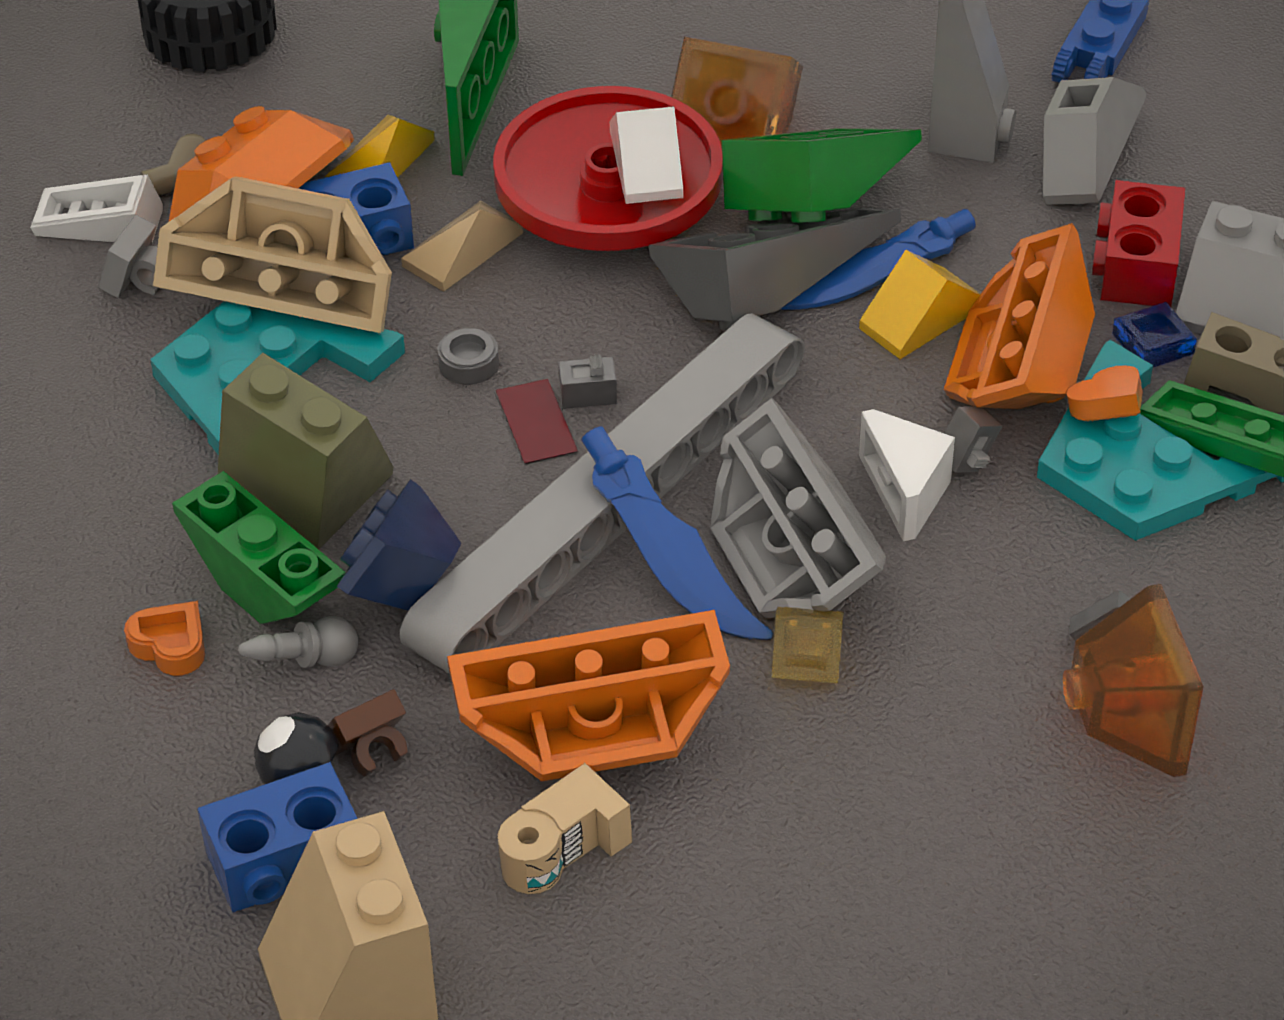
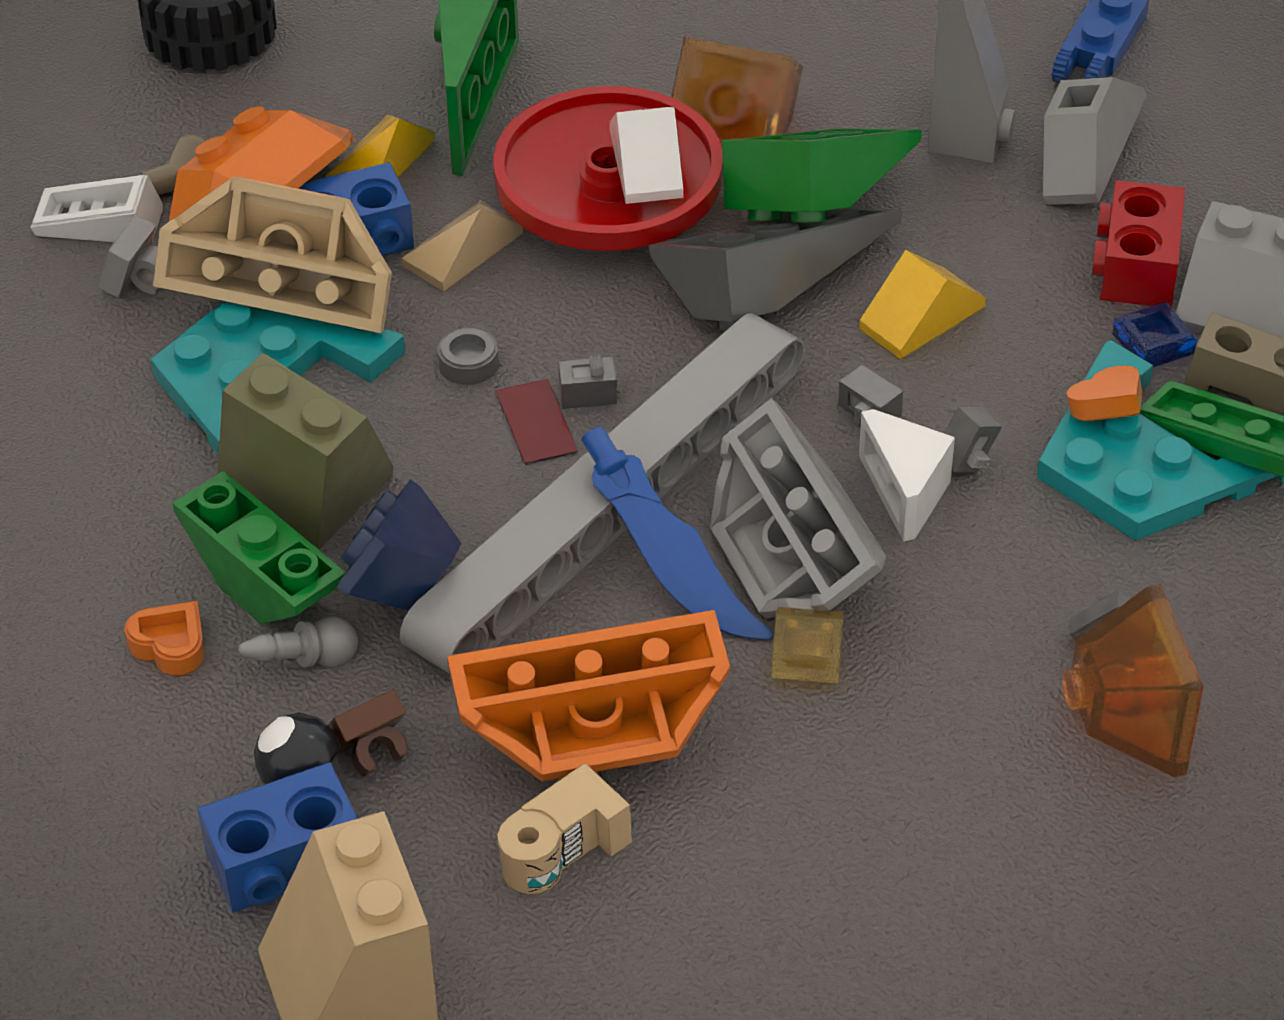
(867, 391): none -> flat silver piece
(874, 264): blue sword -> none
(1026, 327): orange wedge -> none

